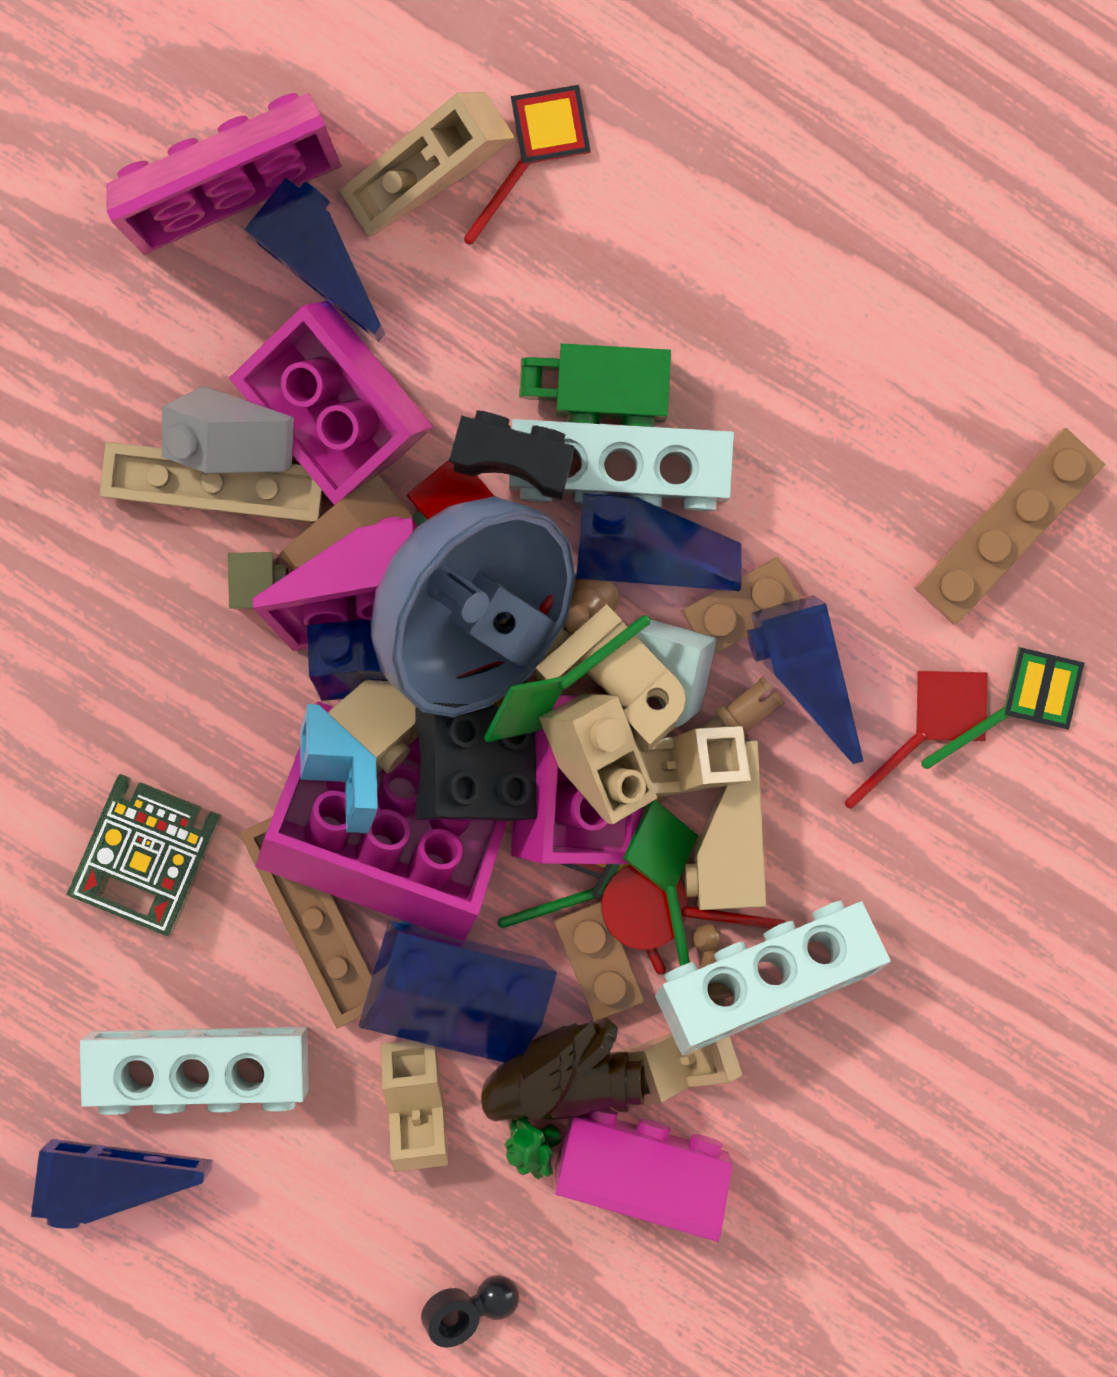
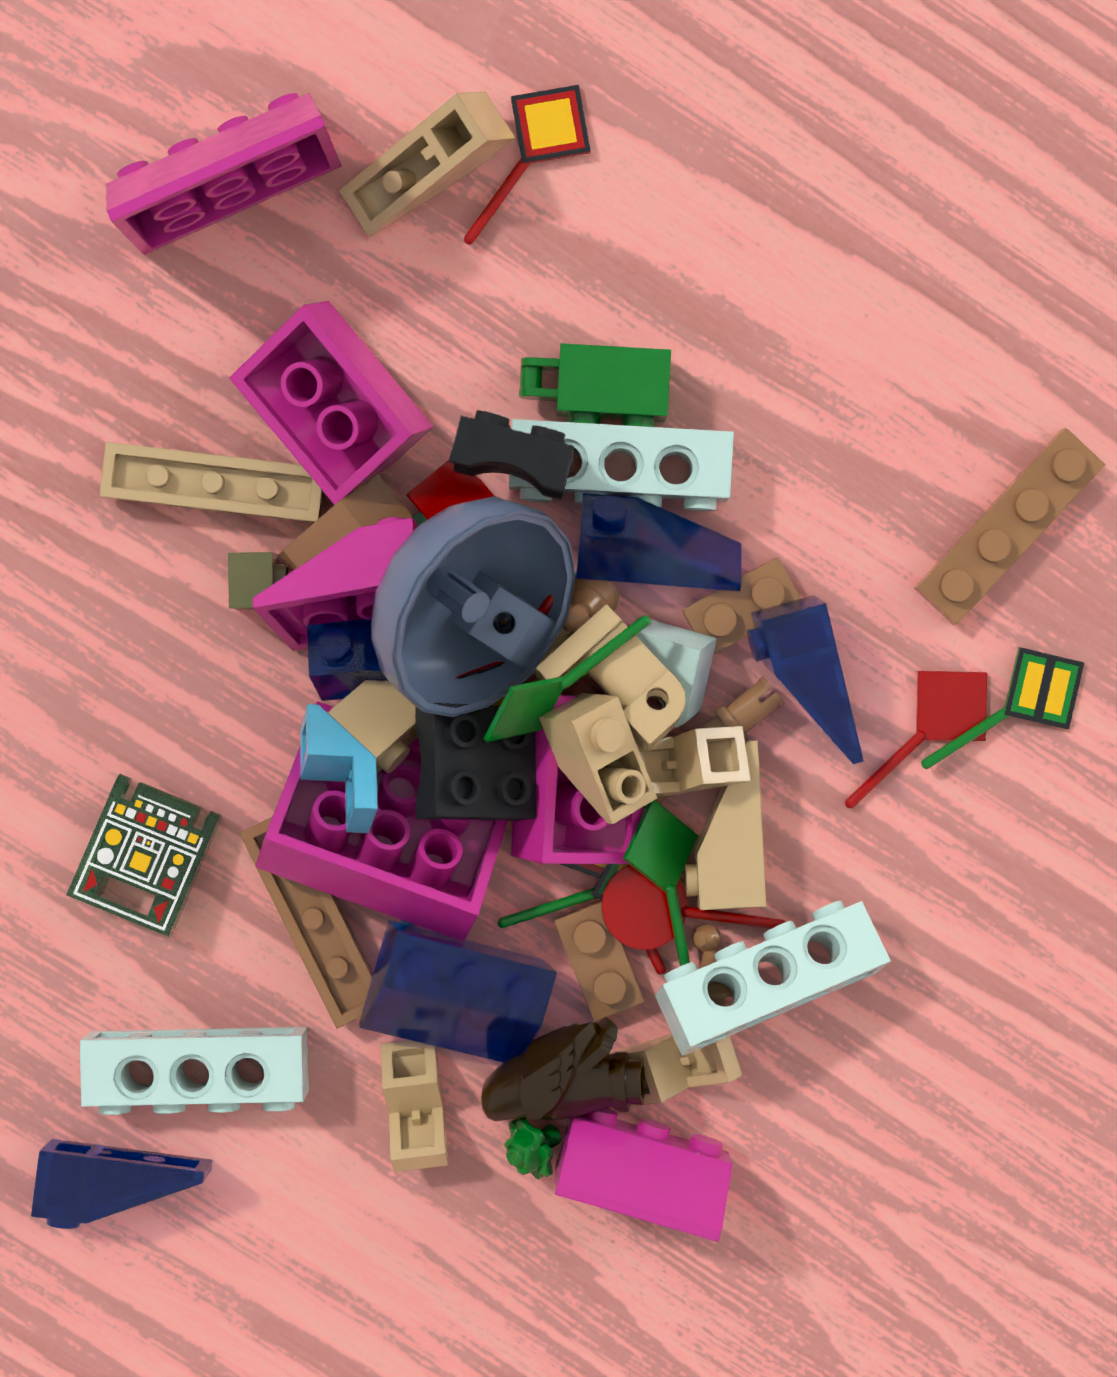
(225, 434): light grey slope -> none
(305, 241): clear blue slope -> none
(454, 1316): black plate -> none

